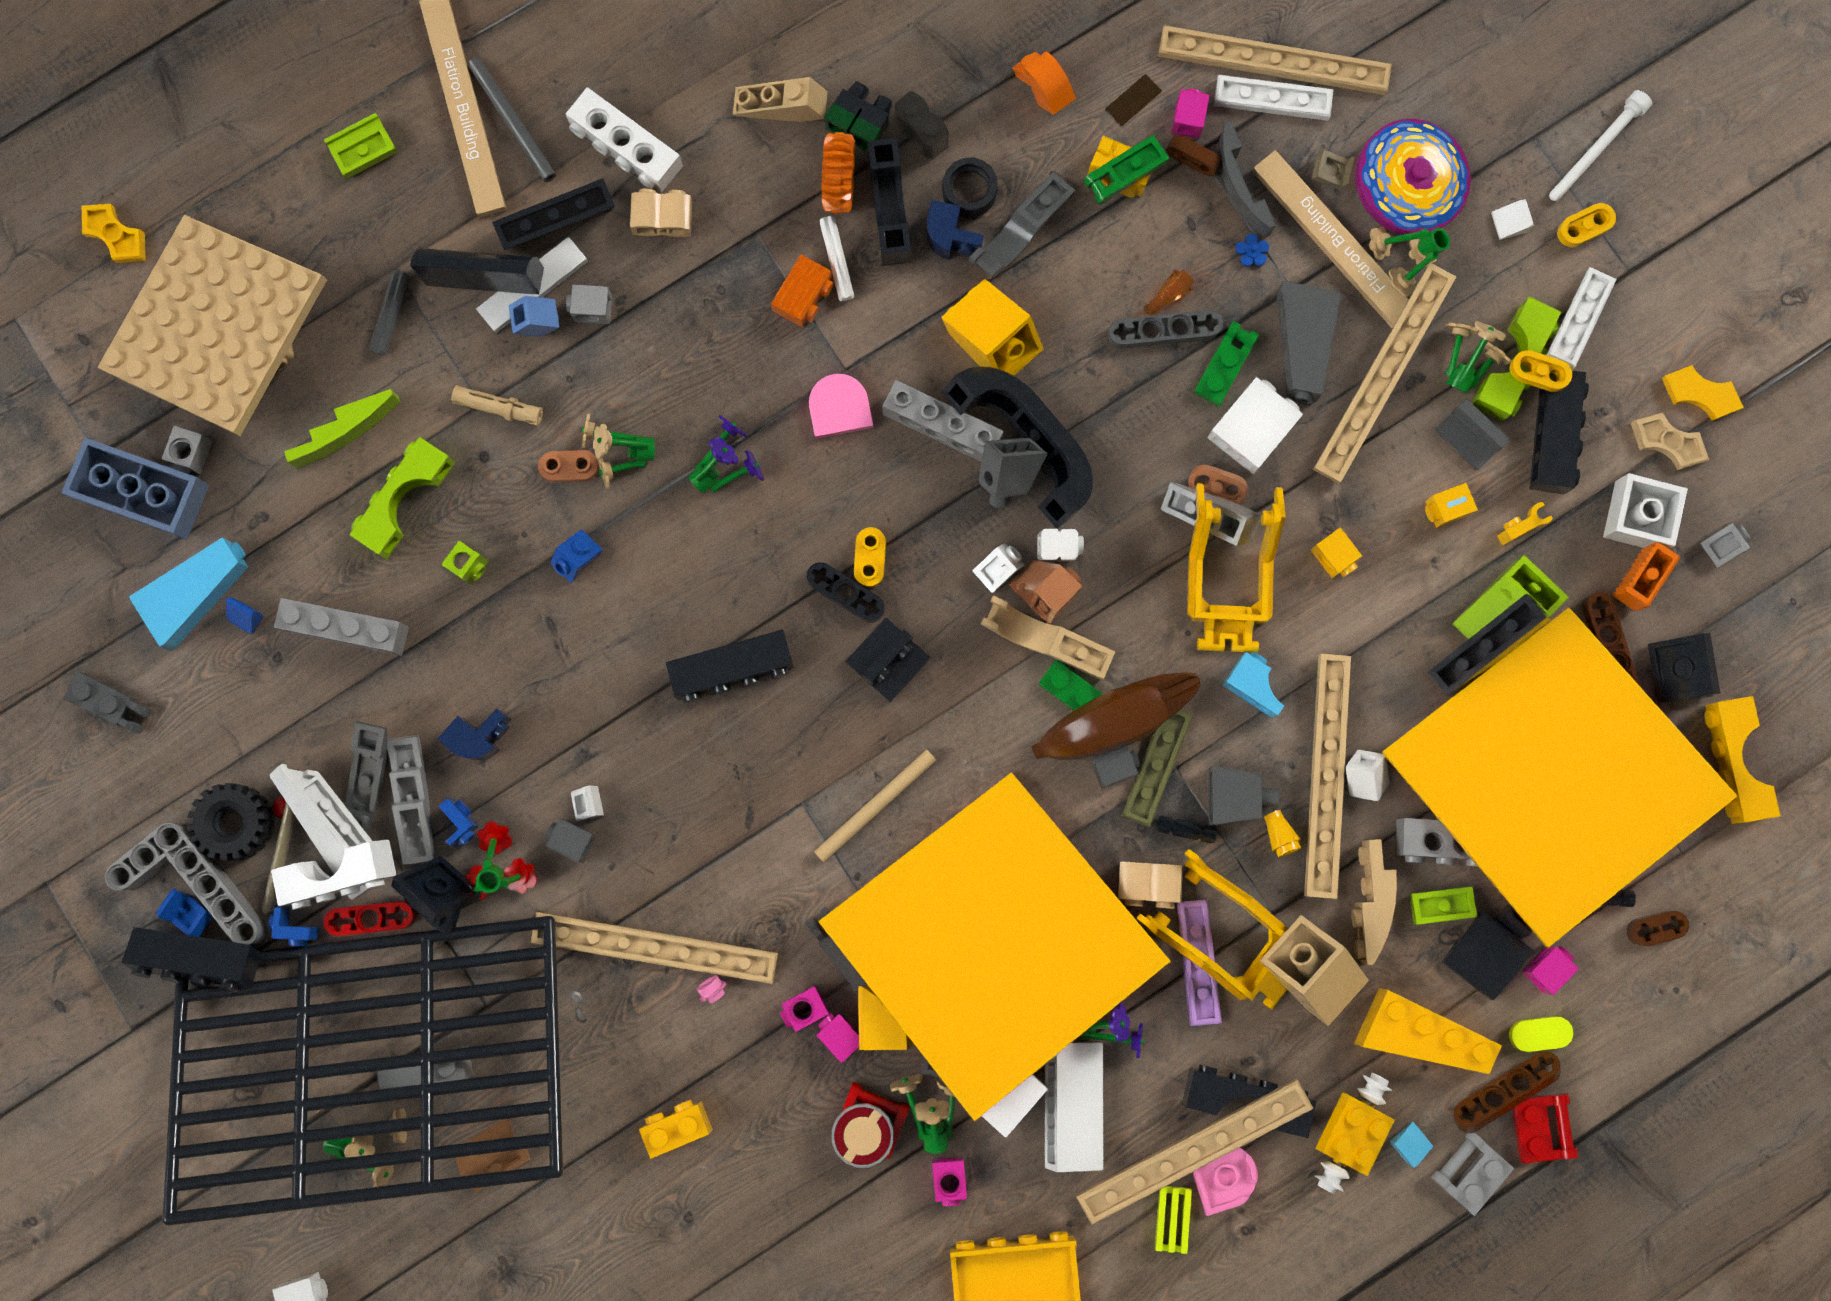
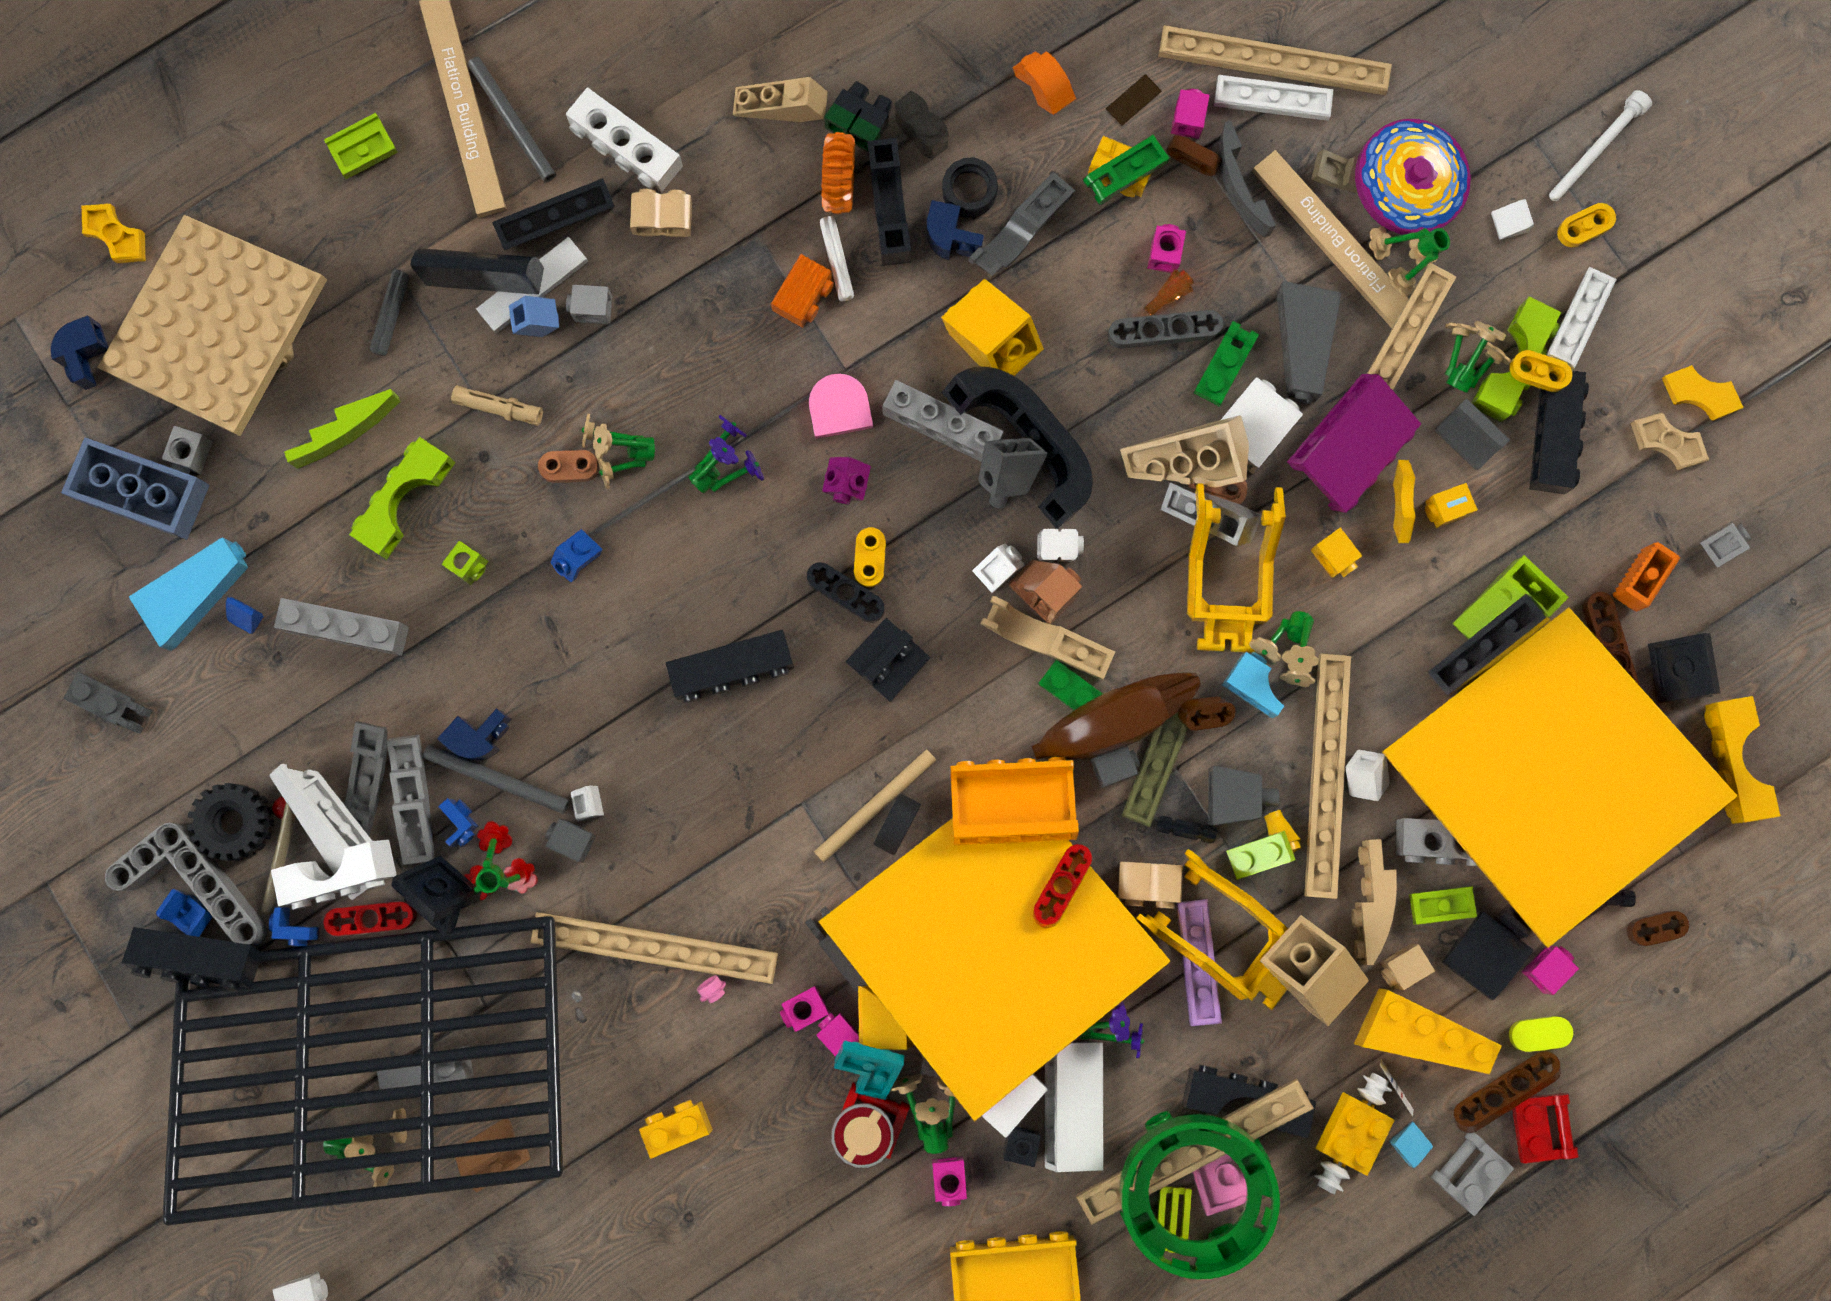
(75, 345): none -> dark blue brick
(495, 779): none -> dark grey piece
(846, 479): none -> magenta brick
(875, 1066): none -> teal plate
(897, 824): none -> black tyre
(1013, 801): none -> light orange panel
(1021, 1146): none -> black brick
(1066, 862): none -> red beam
(1166, 260): none -> dark pink brick
(1203, 454): none -> tan wedge
(1206, 718): none -> reddish brown beam
(1227, 1246): none -> green piece
(1252, 251): blue plant -> none
(1260, 855): none -> plate
(1299, 658): none -> tan plant
(1355, 441): none -> magenta panel
(1396, 1087): none -> white sticker
(1404, 503): none -> yellow tile
(1406, 967): none -> tan brick
(1517, 527): yellow plate -> none
(1645, 512): white brick -> none

